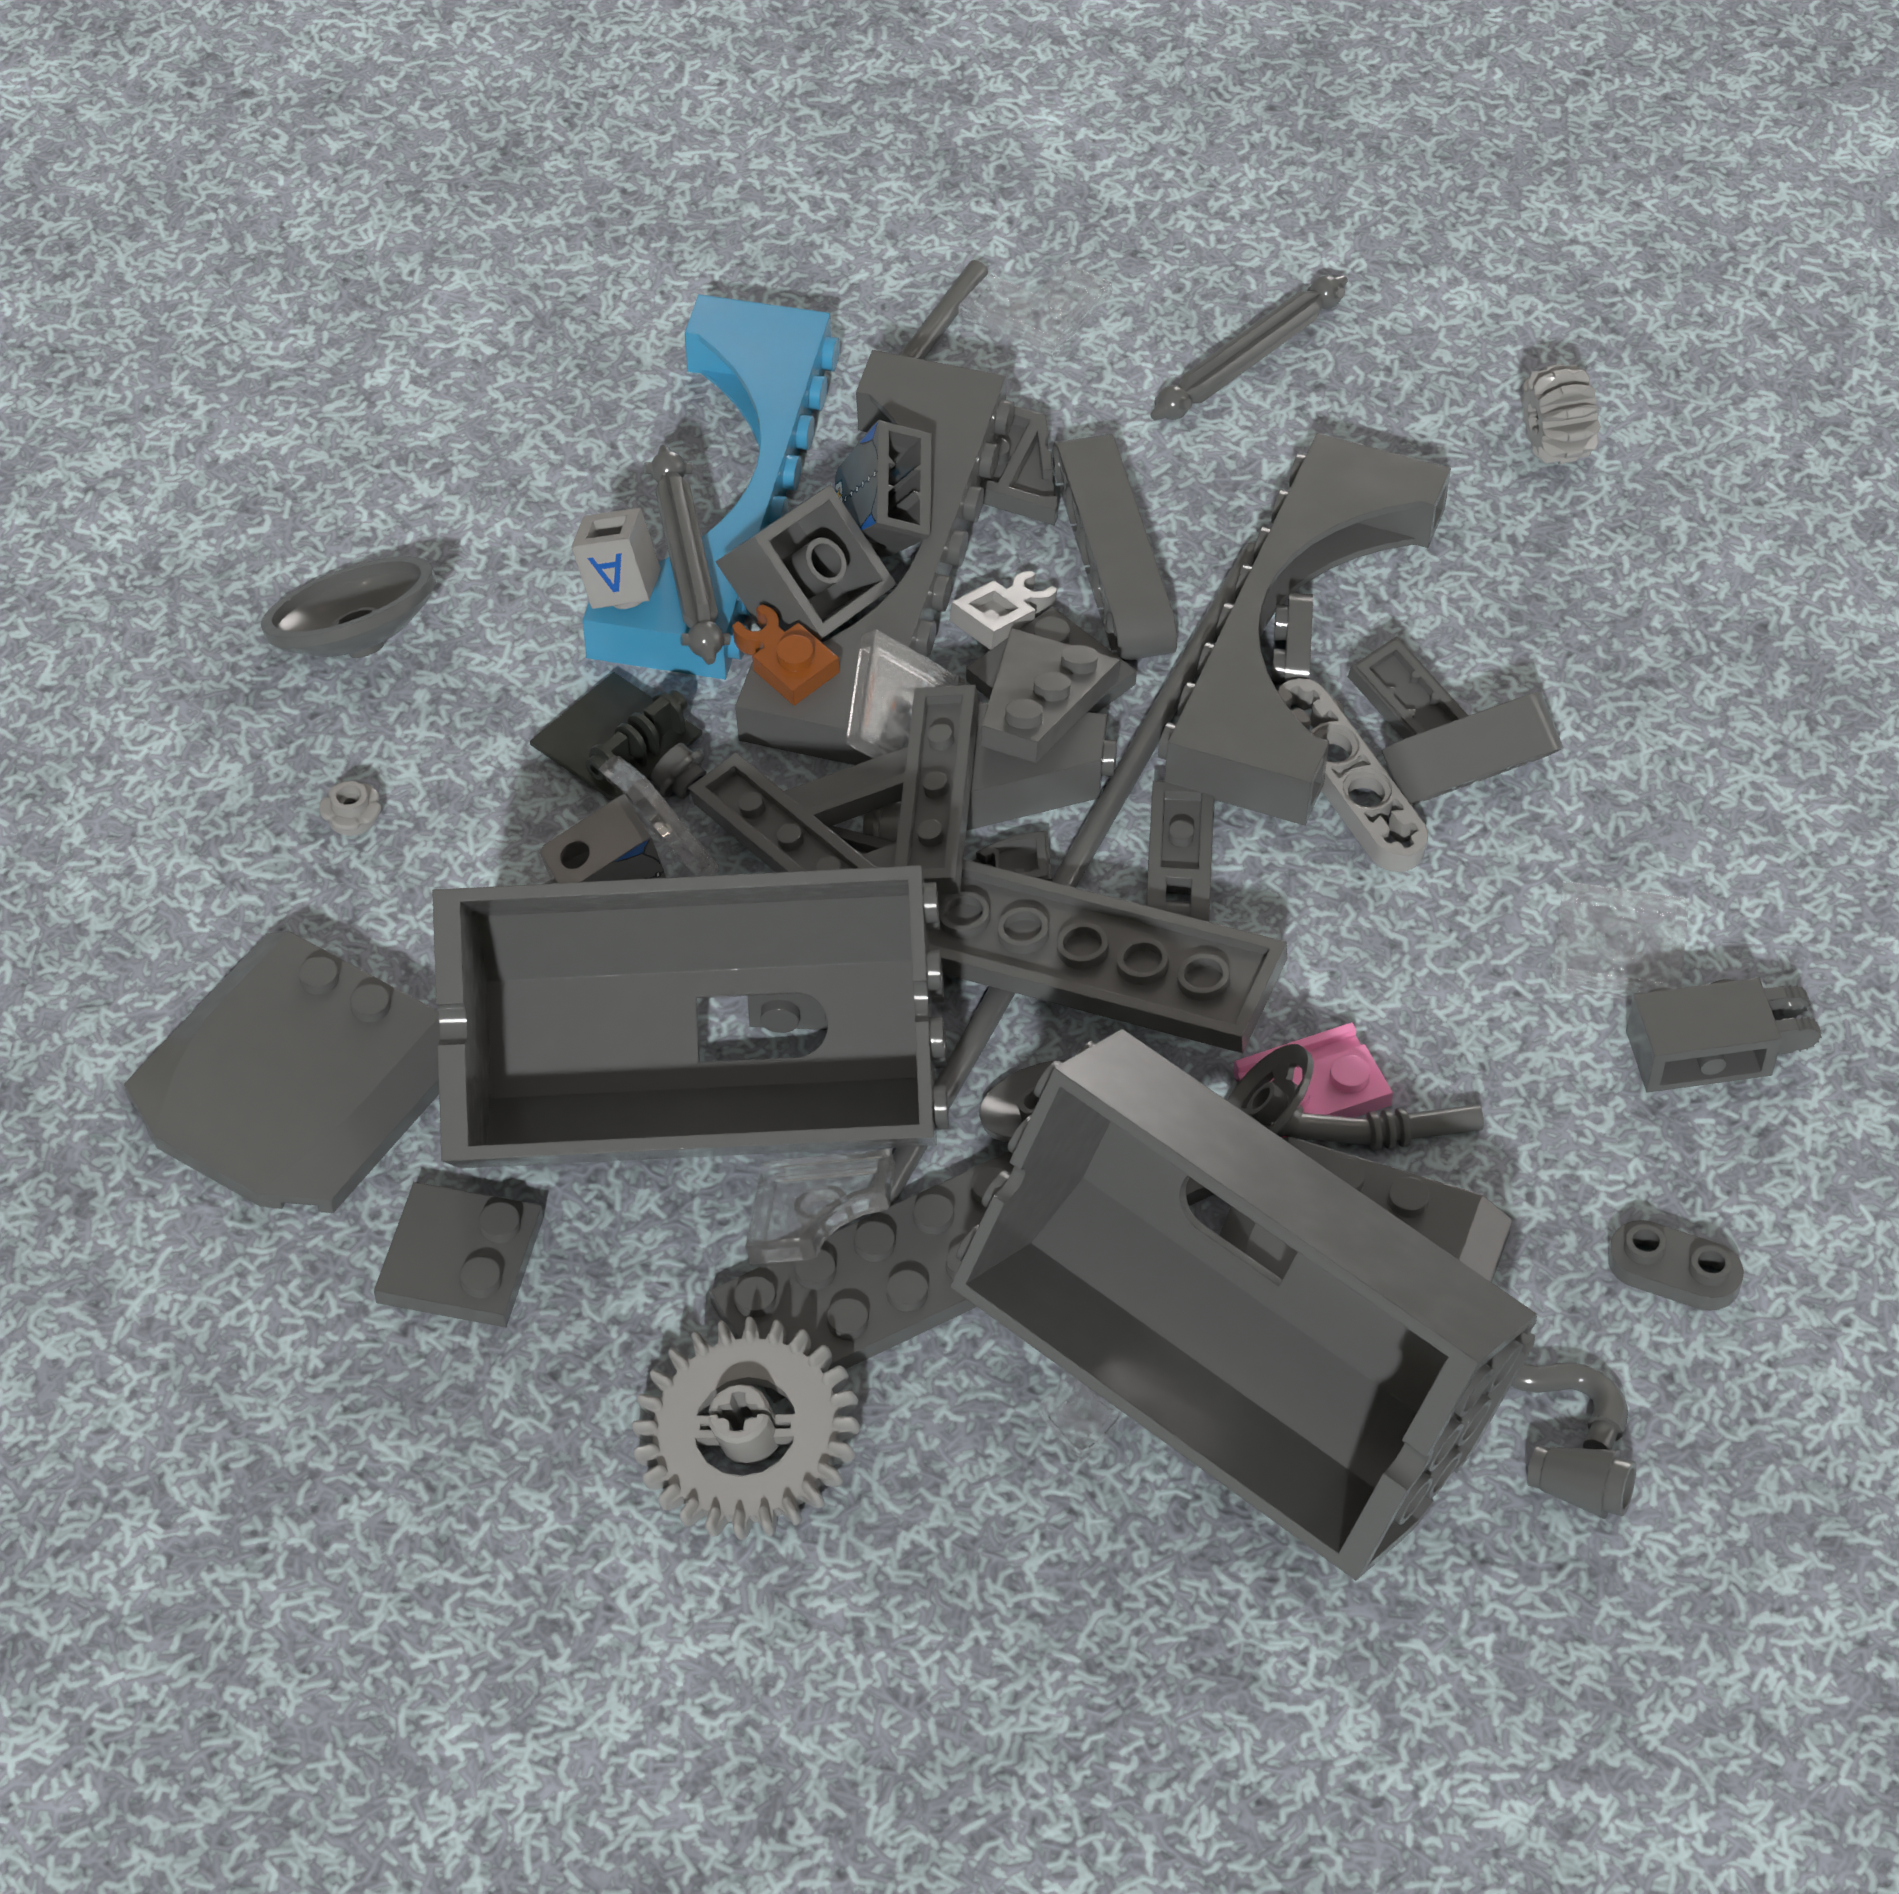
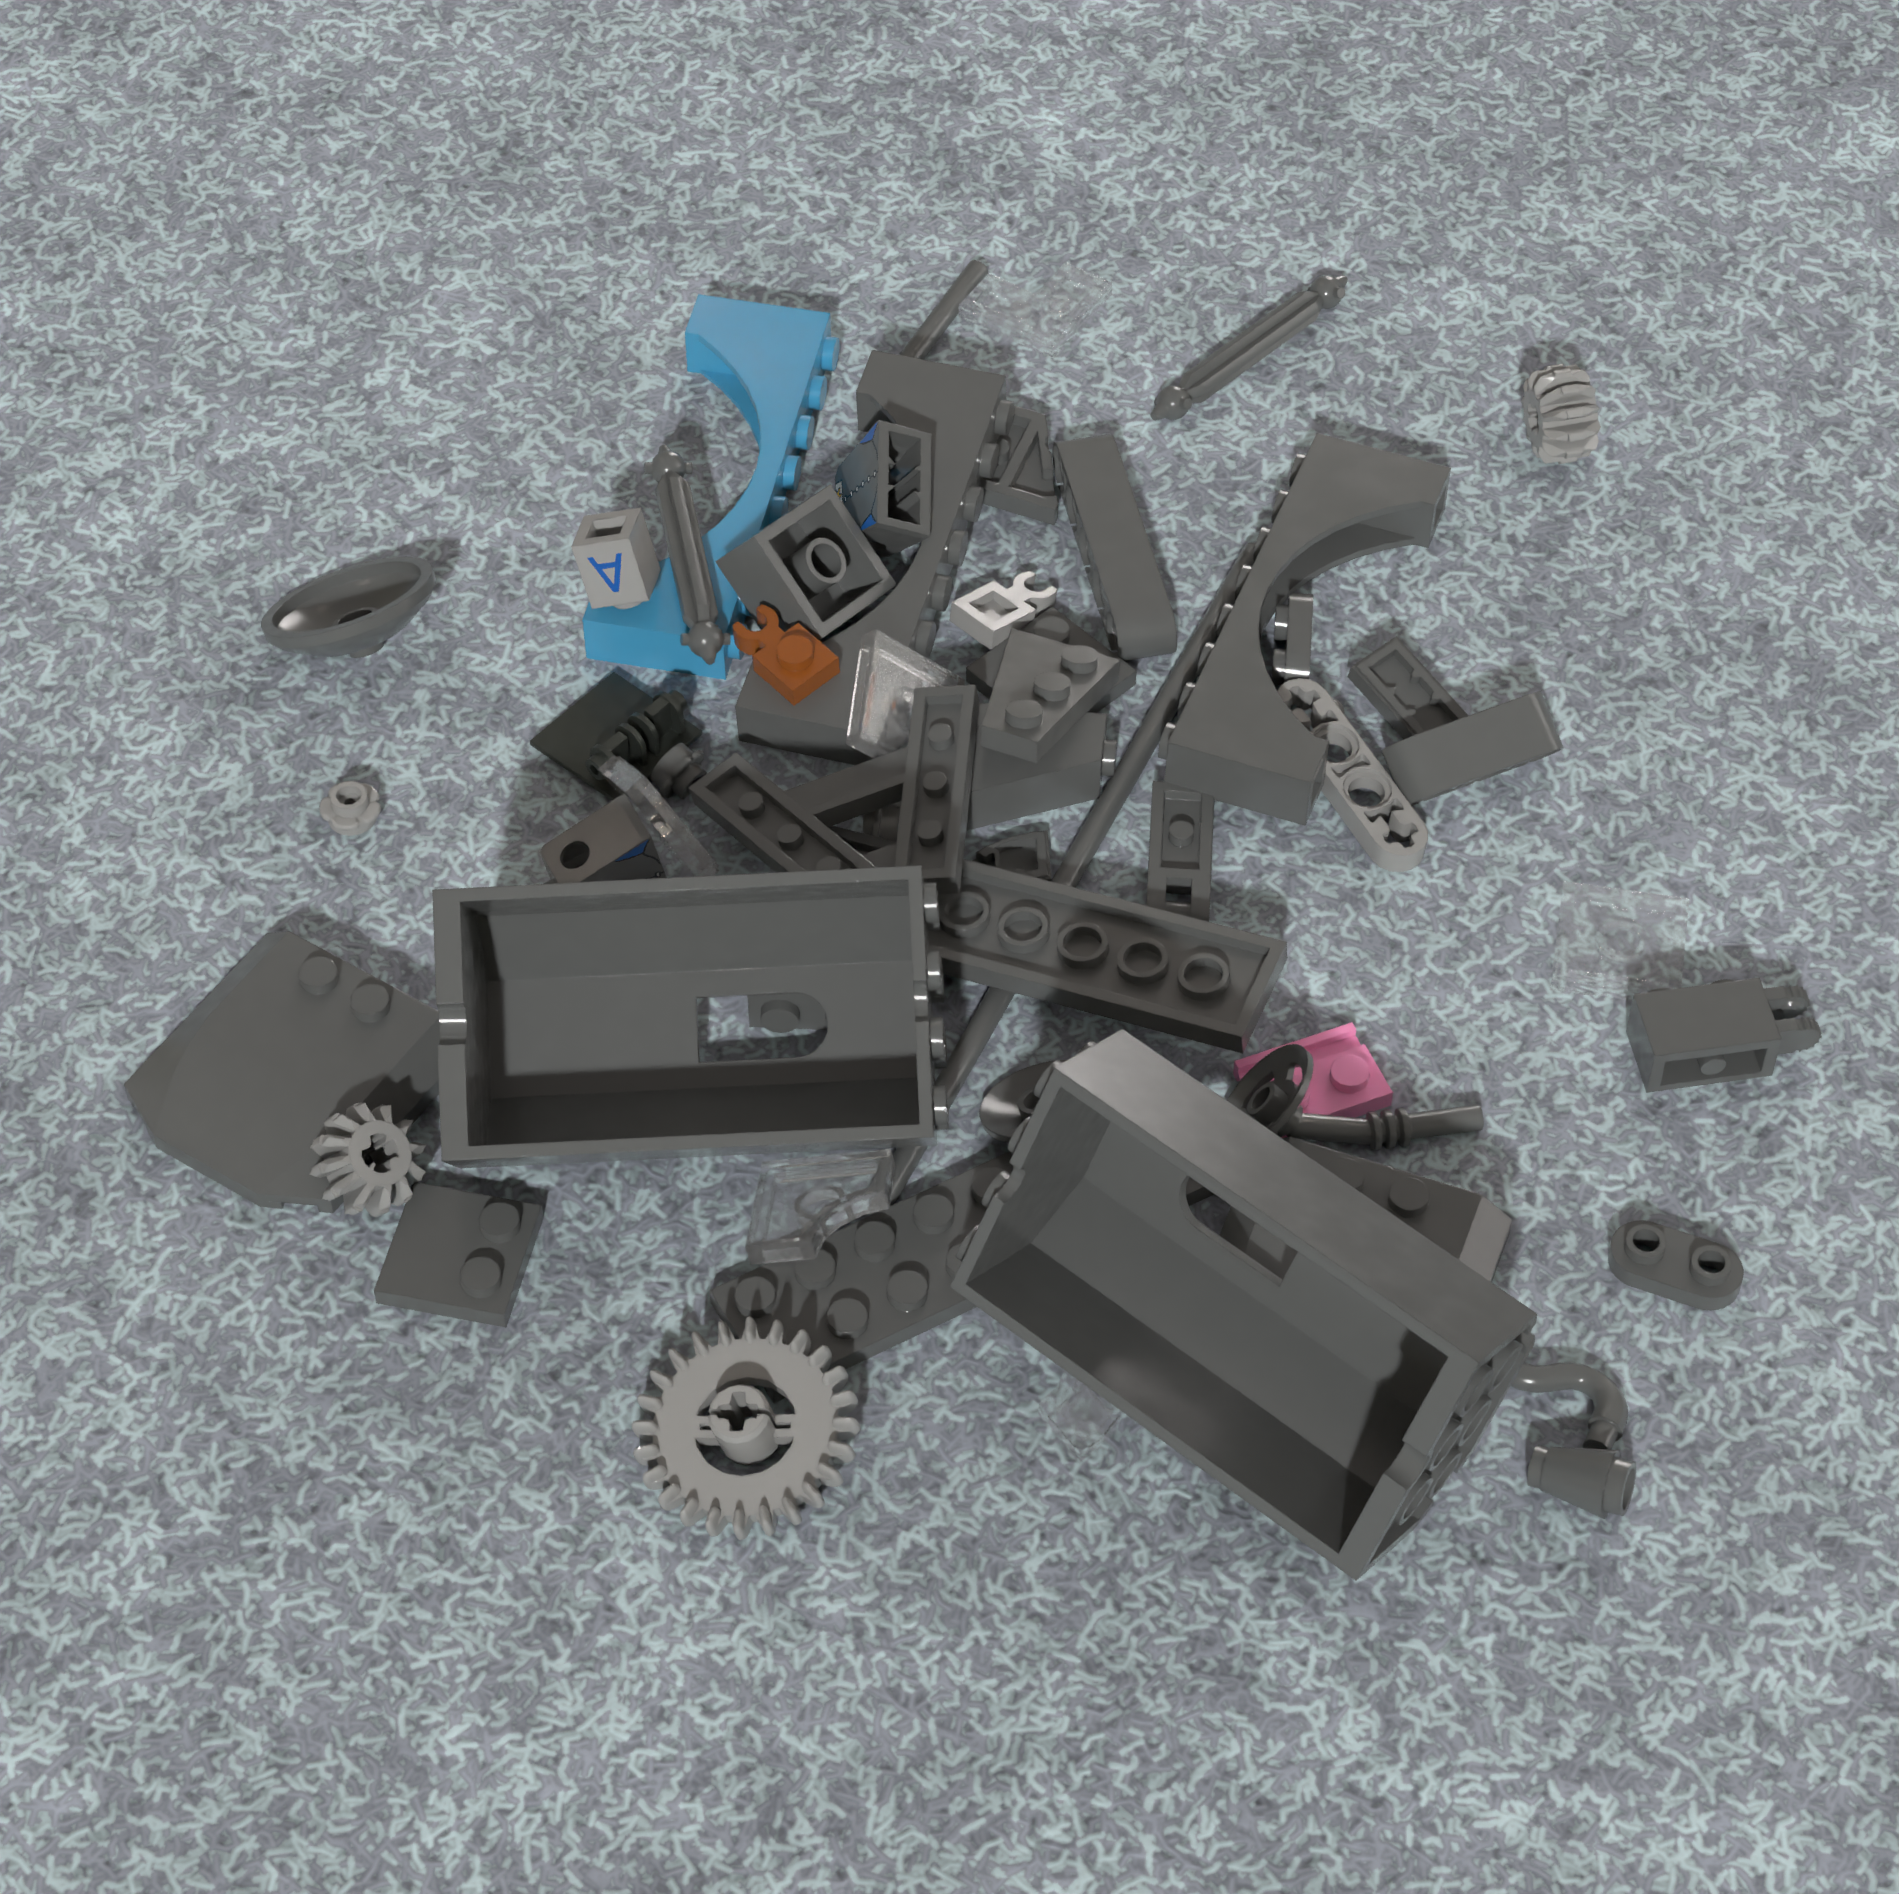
(370, 1185): none -> light grey gear

